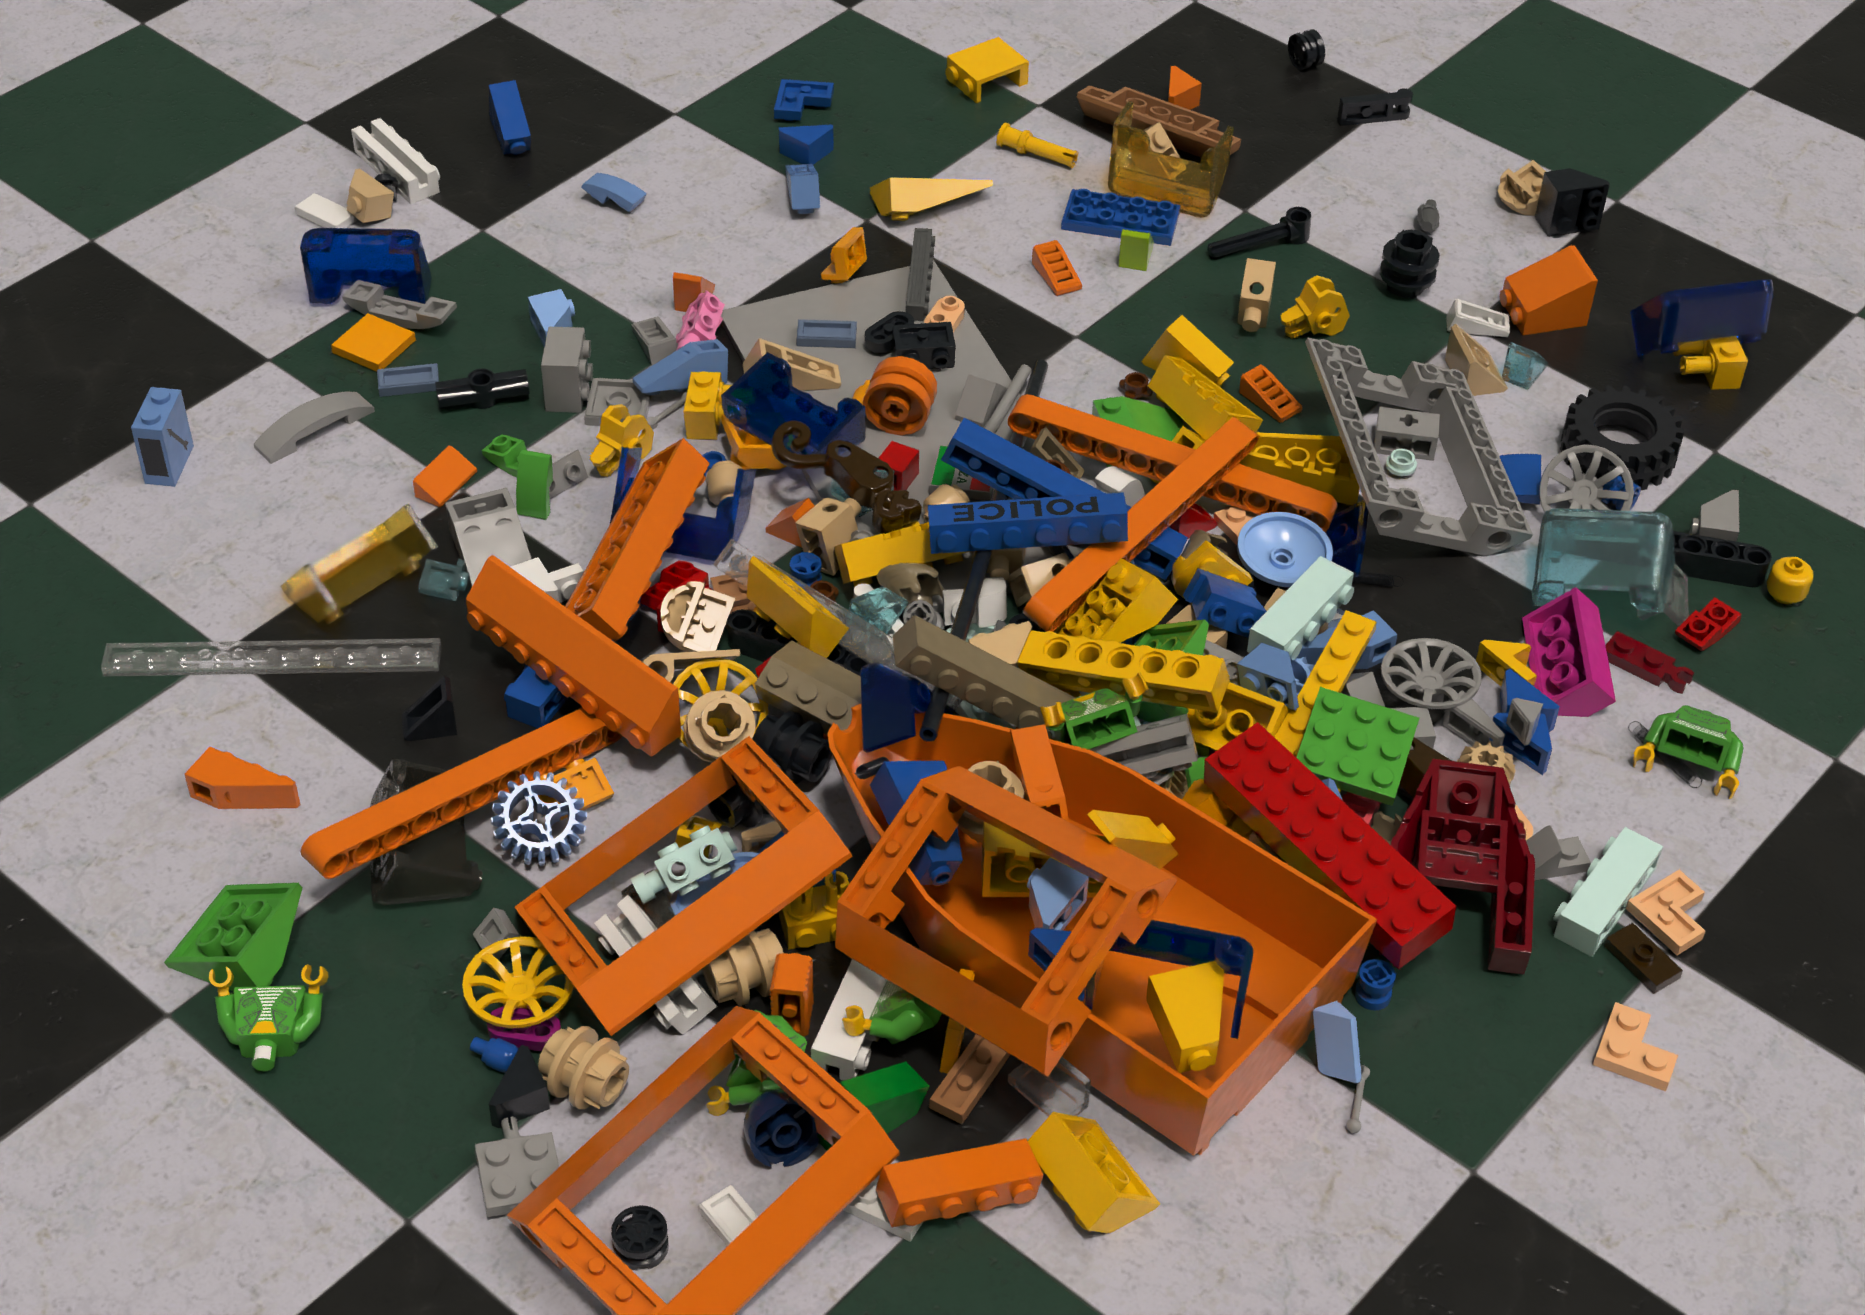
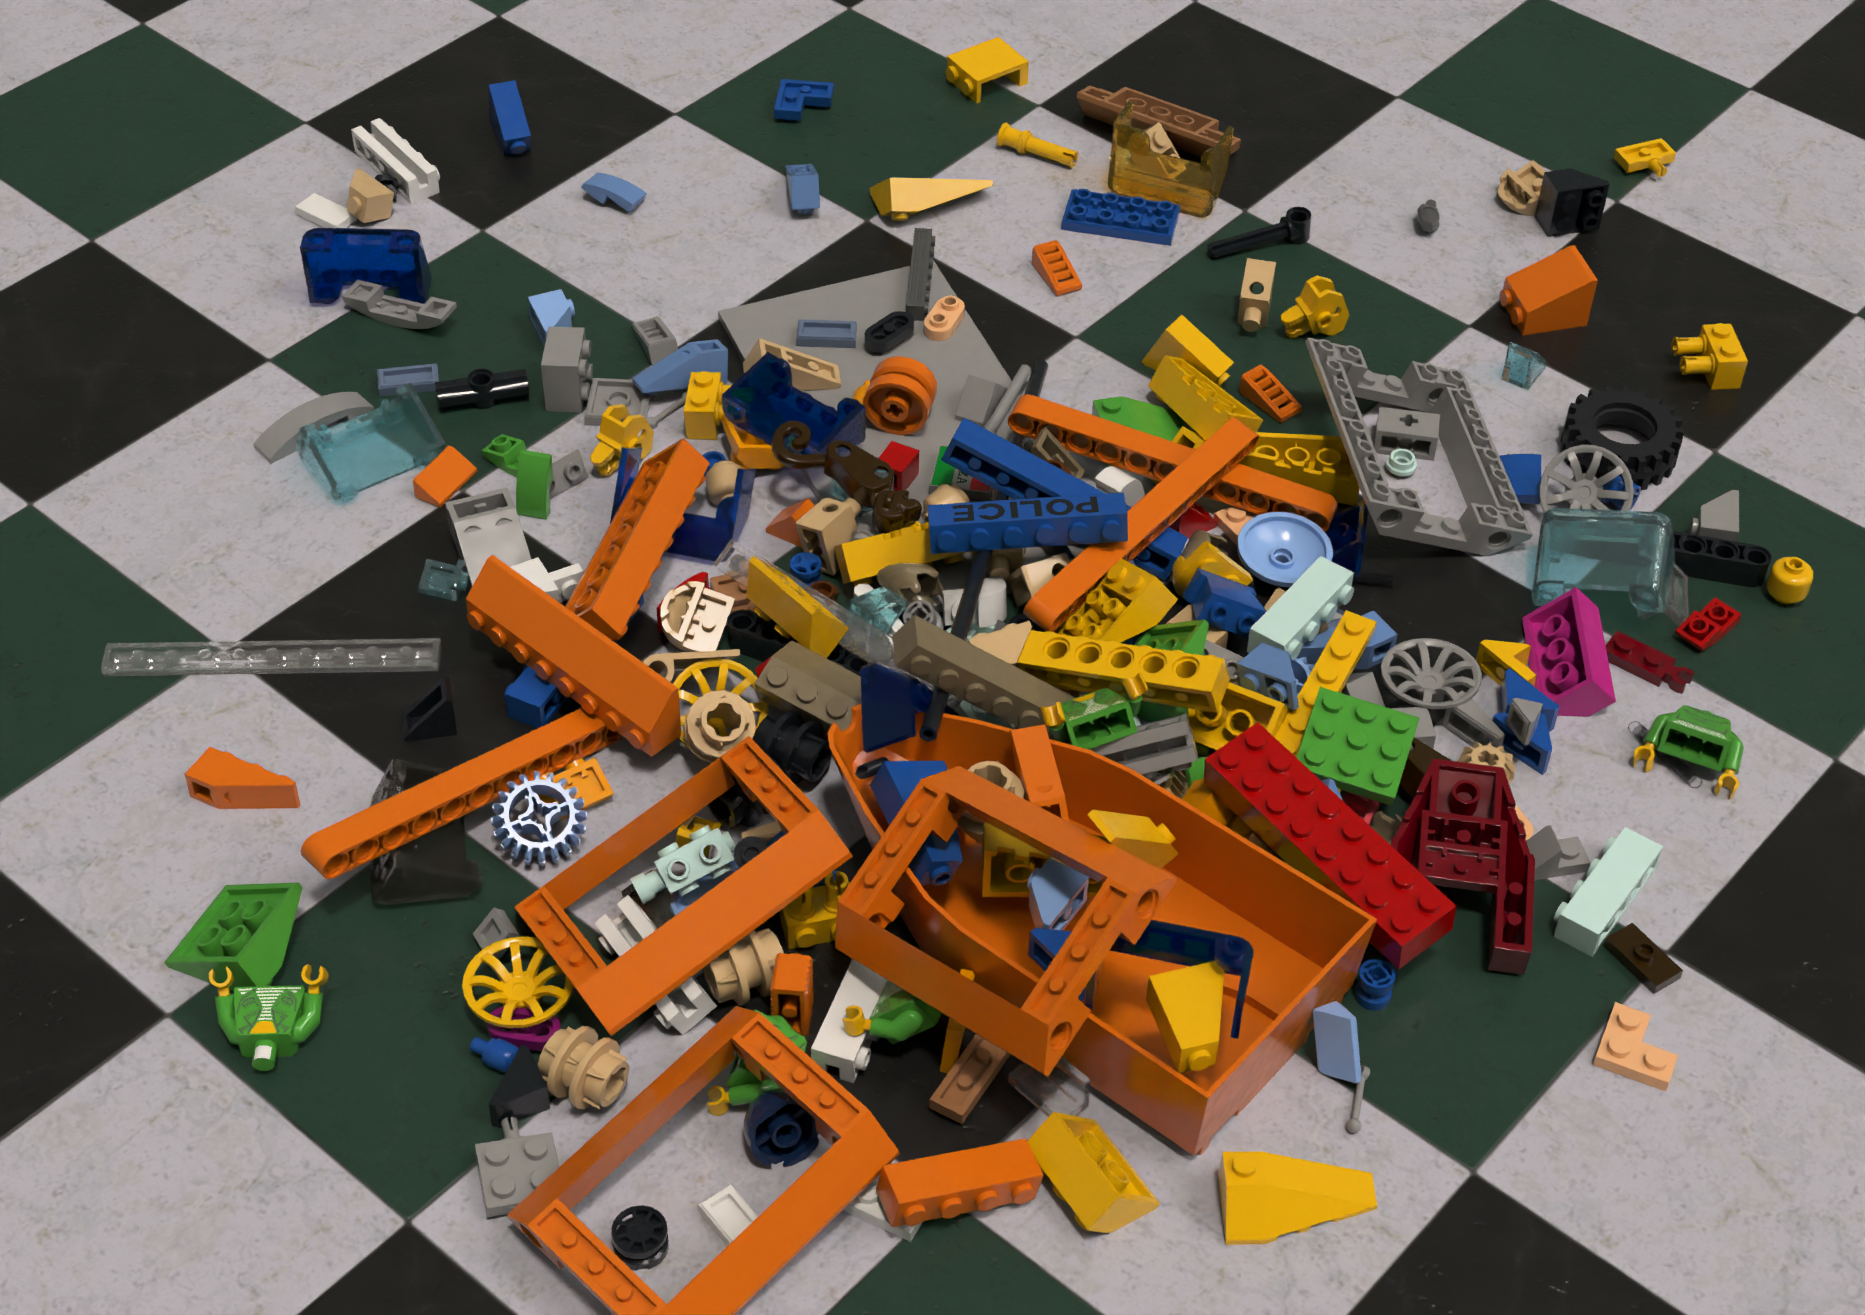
(162, 436): medium blue brick -> none
(360, 566): clear yellow windscreen -> none
(371, 446): none -> clear light blue windscreen
(373, 342): light orange tile -> none
(669, 579): red slope -> none
(687, 289): orange slope -> none
(701, 320): bright pink brick -> none
(748, 849): none -> black plate
(806, 143): blue slope -> none
(846, 256): light orange bracket -> none
(890, 1095): green slope -> none
(927, 343): black bracket -> none
(1135, 250): lime slope -> none
(1136, 386): reddish brown plate -> none
(1183, 89): orange slope -> none
(1281, 1194): none -> yellow wedge
(1307, 48): black wheel -> none
(1374, 108): black plate -> none
(1409, 263): black piece -> none
(1475, 362): tan slope -> none
(1477, 319): white slope -> none
(1645, 155): none -> yellow plate
(1663, 911): light nougat plate -> none
(1703, 314): clear blue windscreen -> none

